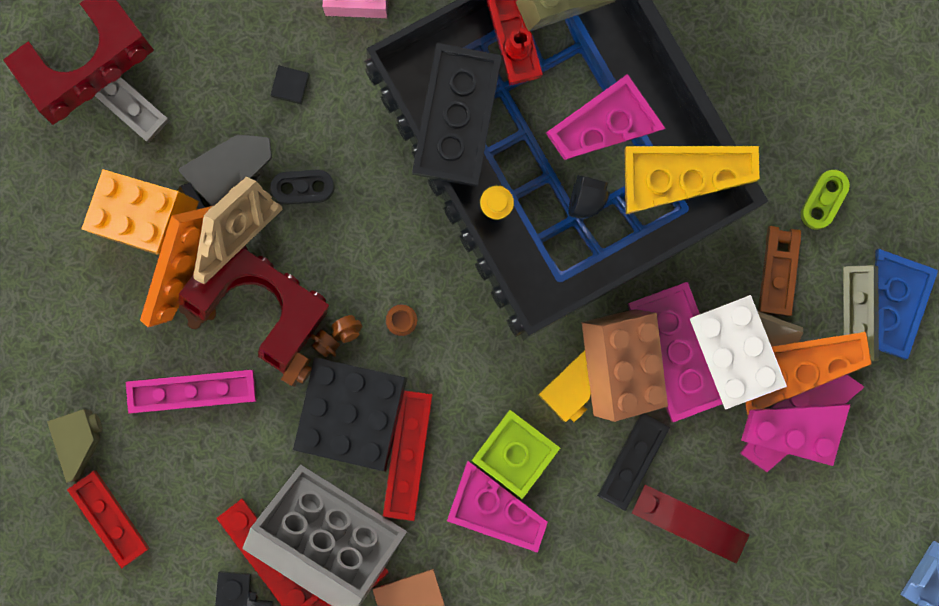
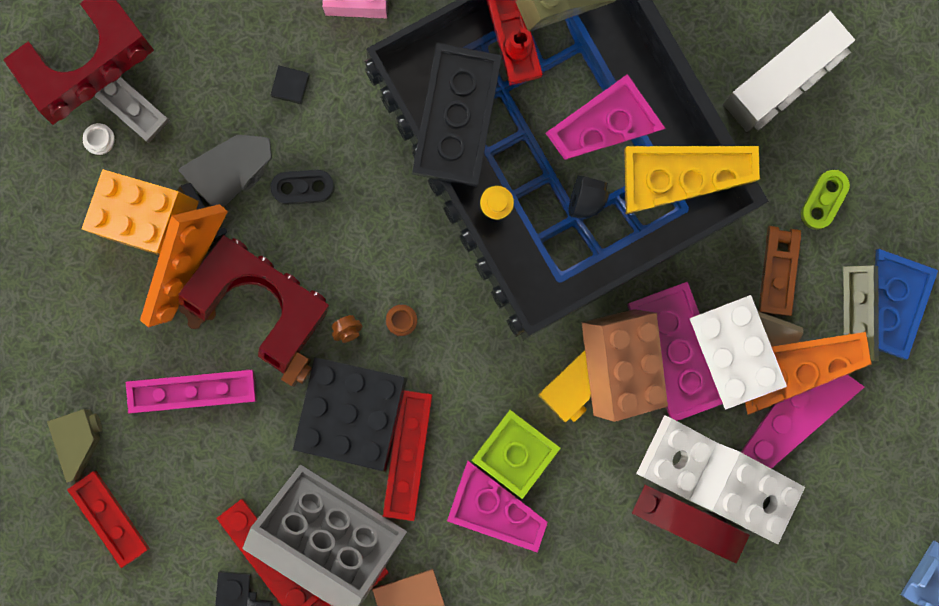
(98, 139): none -> white plate
(232, 225): tan wing -> none
(324, 343): reddish brown plate -> none
(633, 461): black tile -> none
(720, 479): none -> white bracket
(793, 68): none -> white brick
(799, 431): dark pink wing -> none

